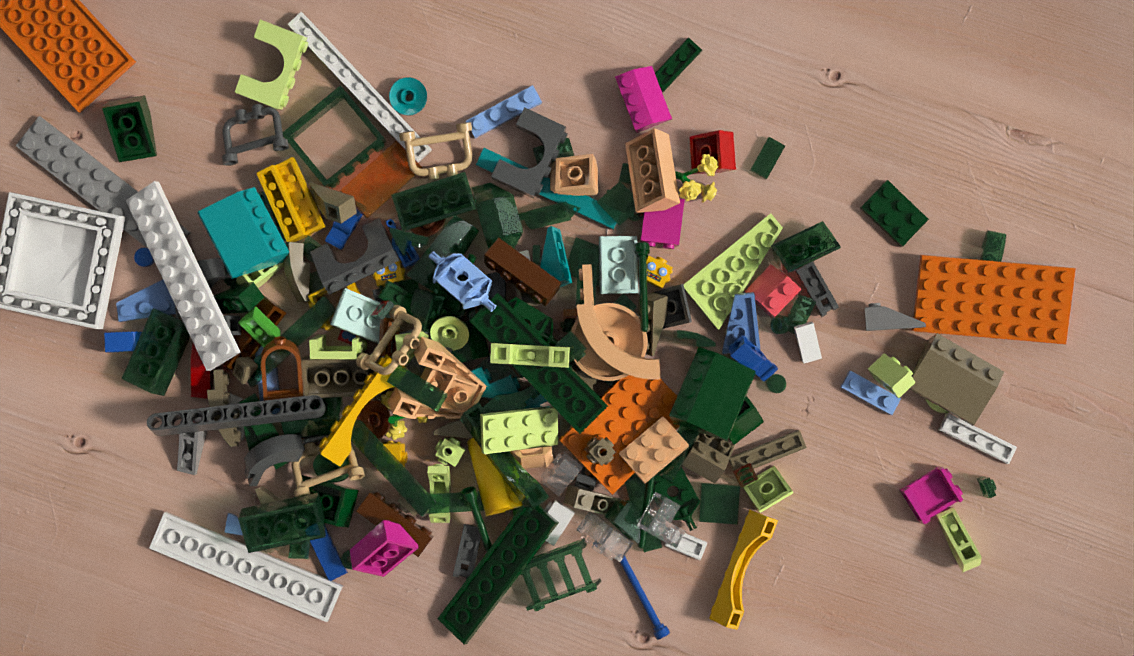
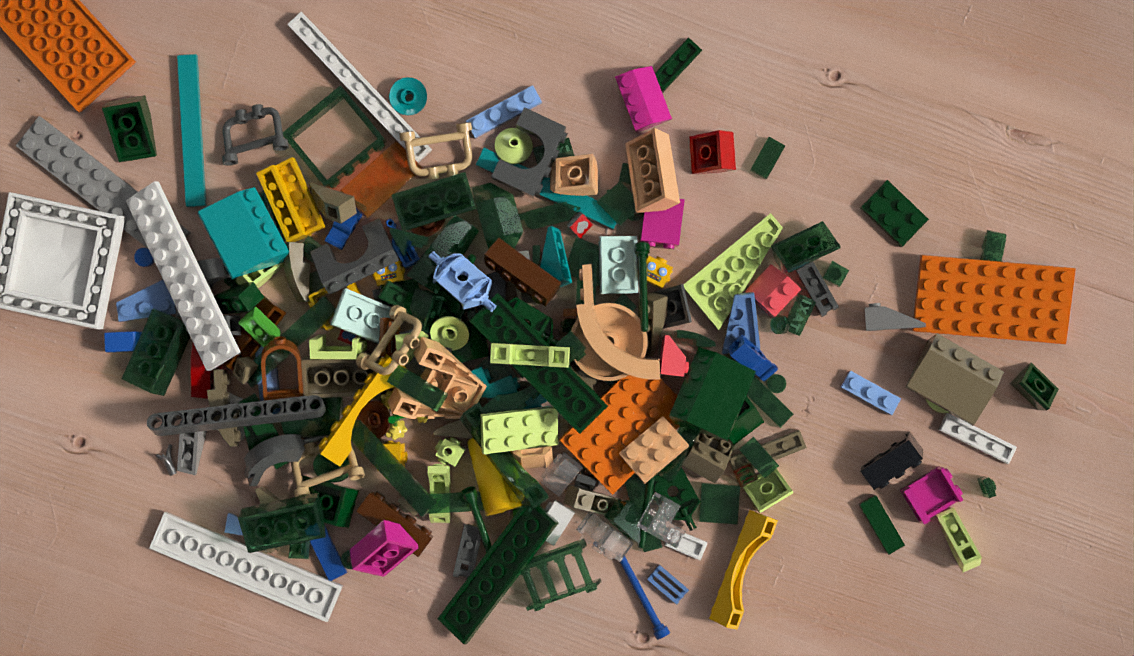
(166, 459): none -> flat silver bar
(191, 130): none -> teal tile
(276, 91): yellowish green arch -> none
(382, 310): clear green tile -> none
(510, 153): none -> yellowish green dish
(579, 224): none -> tile
(593, 448): dark tan brick -> none
(672, 359): none -> coral slope
(680, 595): none -> medium blue tile
(690, 188): light yellow plant -> none
(758, 457): none -> clear green tile
(769, 403): none -> clear green tile
(807, 342): white tile -> none
(835, 274): none -> clear green plate
(881, 524): none -> dark green tile
(892, 375): yellowish green brick -> none
(893, 462): none -> black wedge
(1035, 387): none -> dark green slope

